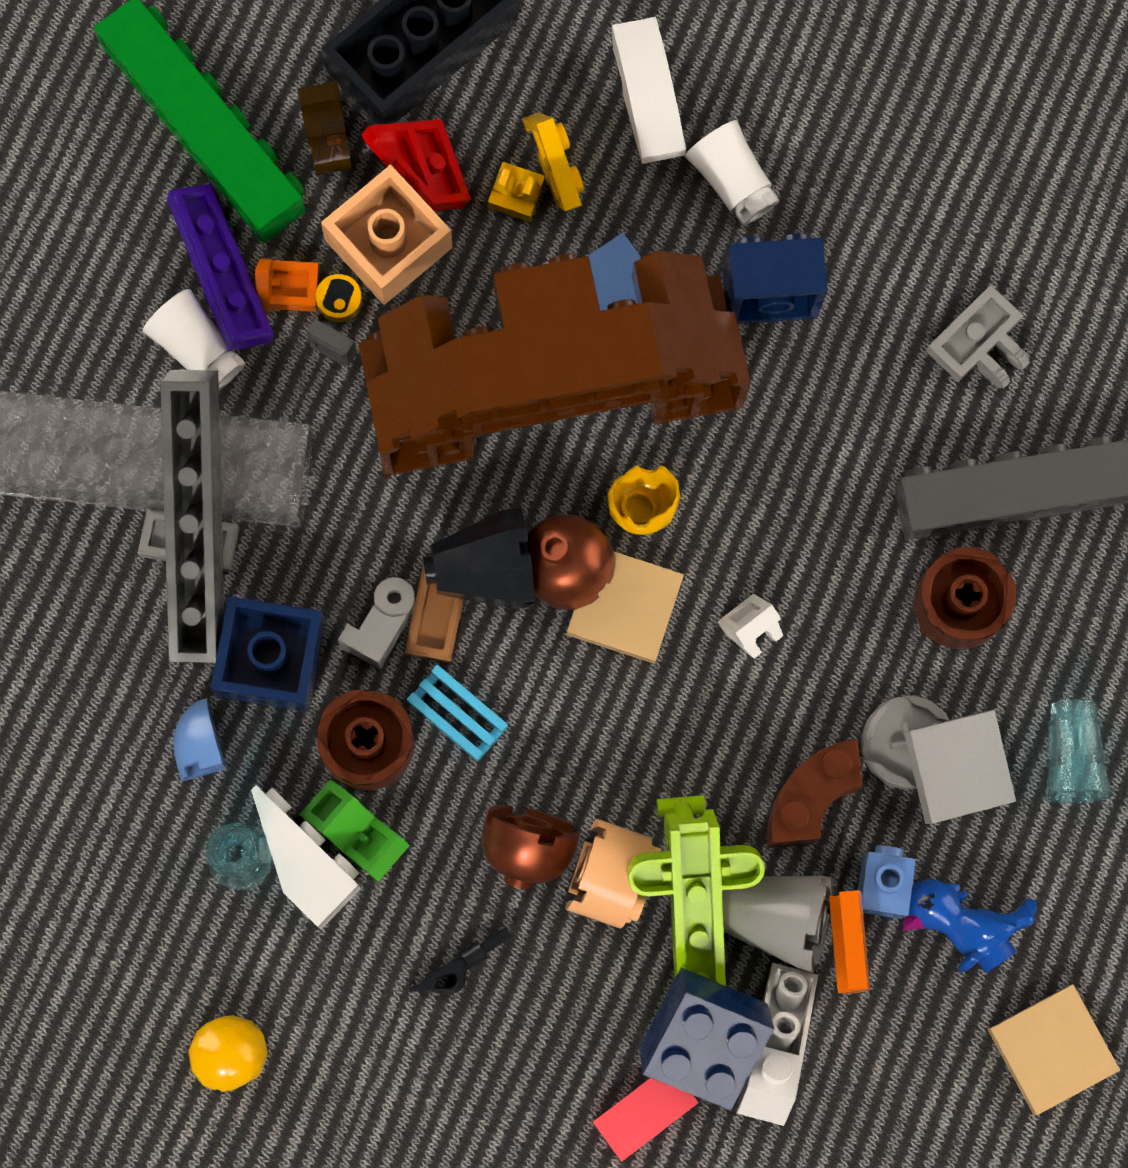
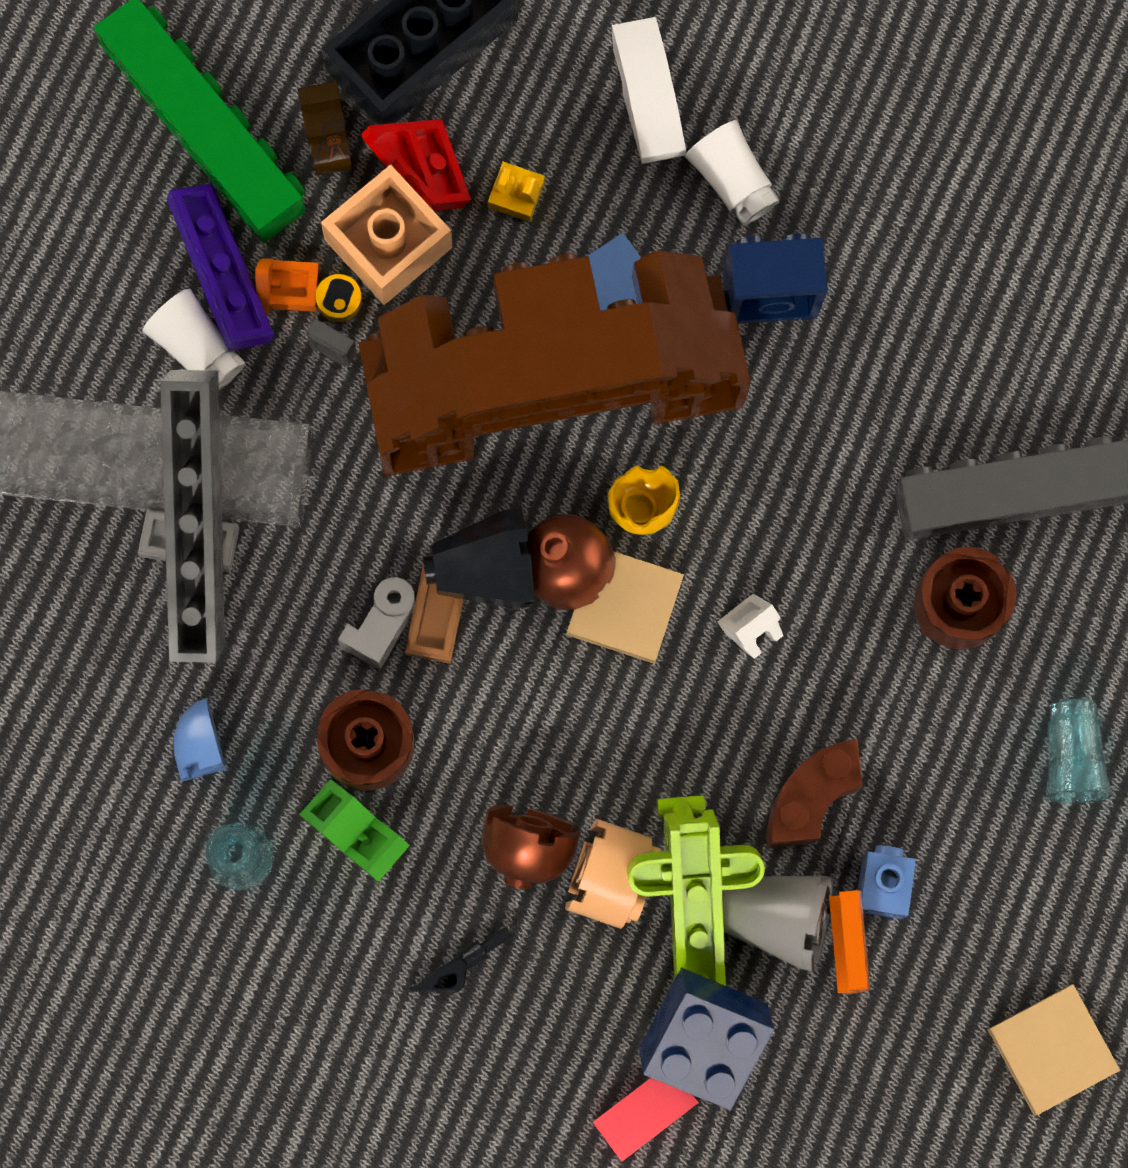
(227, 1053): yellow hair -> none
(268, 654): dark blue brick -> none
(305, 871): white slope -> none
(427, 687): medium azure tile -> none
(551, 142): yellow wing -> none
(776, 1076): white slope -> none
(884, 737): light grey tile -> none
(959, 766): light grey tile -> none
(975, 933): blue animal -> none
(976, 334): light grey hinge -> none

